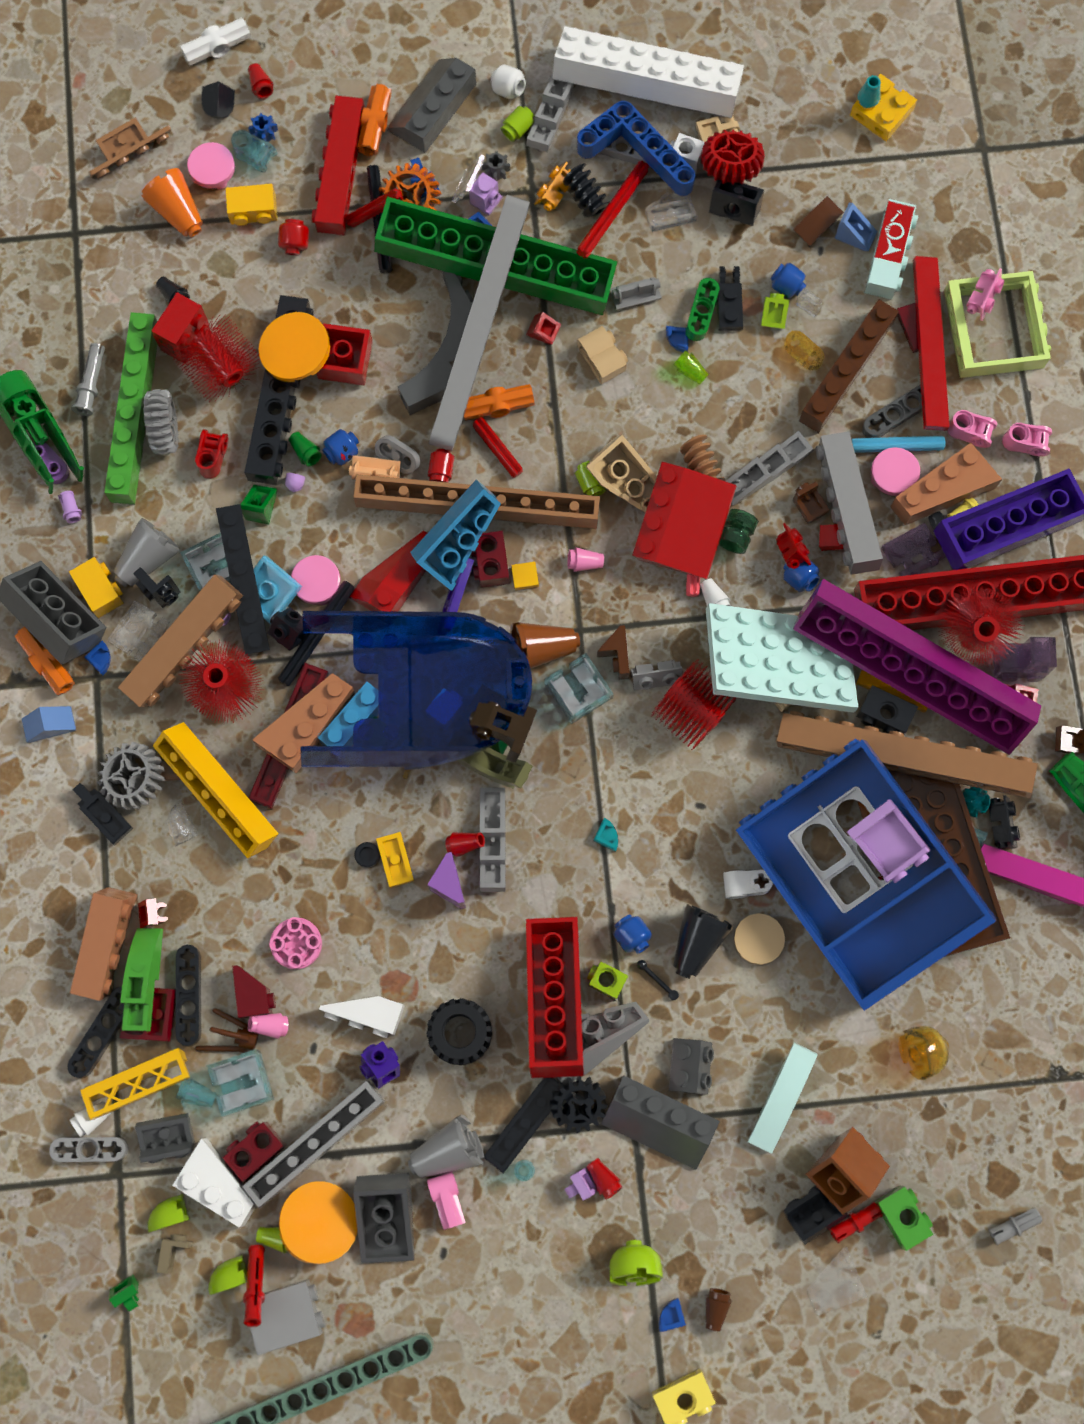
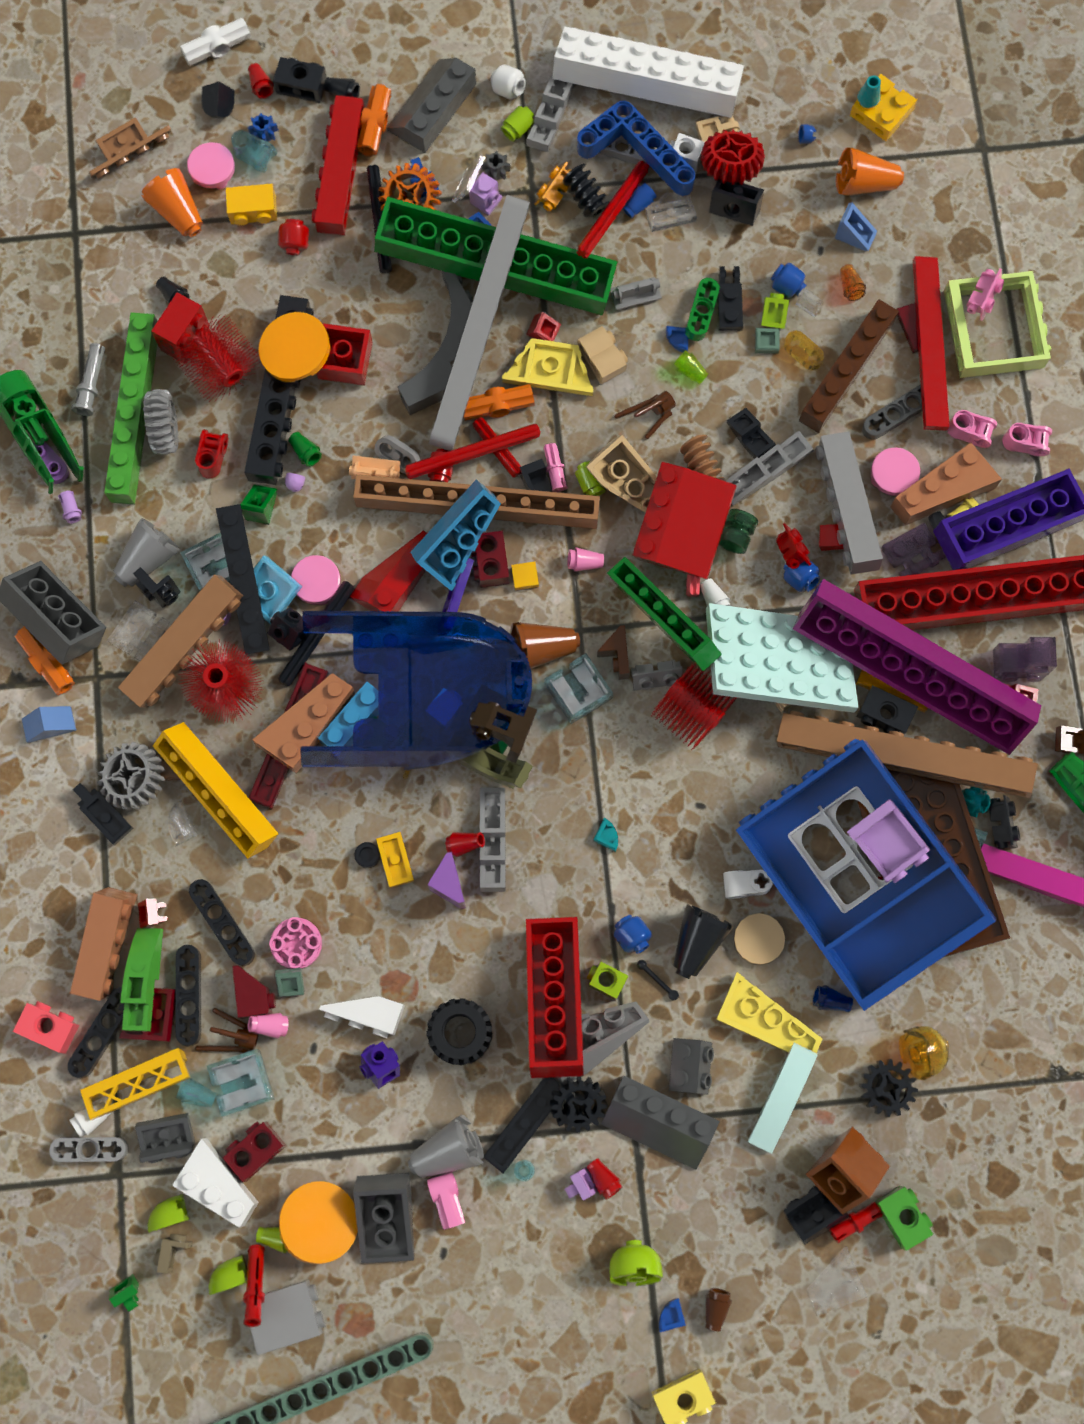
(31, 1027): none -> coral brick
(96, 586): yellow brick -> none
(100, 657): blue tile -> none
(217, 925): none -> black beam
(289, 982): none -> sand green tile
(308, 88): none -> black brick
(313, 1144): light grey brick -> none
(340, 447): blue head -> none
(342, 87): none -> black cone
(372, 208): red axle -> none
(472, 451): none -> red axle
(535, 477): none -> black panel
(550, 367): none -> light yellow wing
(555, 468): none -> bright pink axle
(639, 200): none -> blue cone
(659, 404): none -> reddish brown plant
(664, 614): none -> green brick
(750, 434): none -> black slope
(760, 1017): none -> light yellow wing
(767, 340): none -> sand green tile
(805, 134): none -> blue hinge
(810, 502): reddish brown bracket -> none
(818, 221): reddish brown slope -> none
(831, 1000): none -> clear blue cone
(852, 284): none -> clear orange cone
(866, 173): none -> orange cone
(878, 1091): none -> black gear
(891, 248): brick -> none
(916, 443): medium azure axle -> none
(980, 625): red piece -> none
(1015, 1226): light grey axle -> none

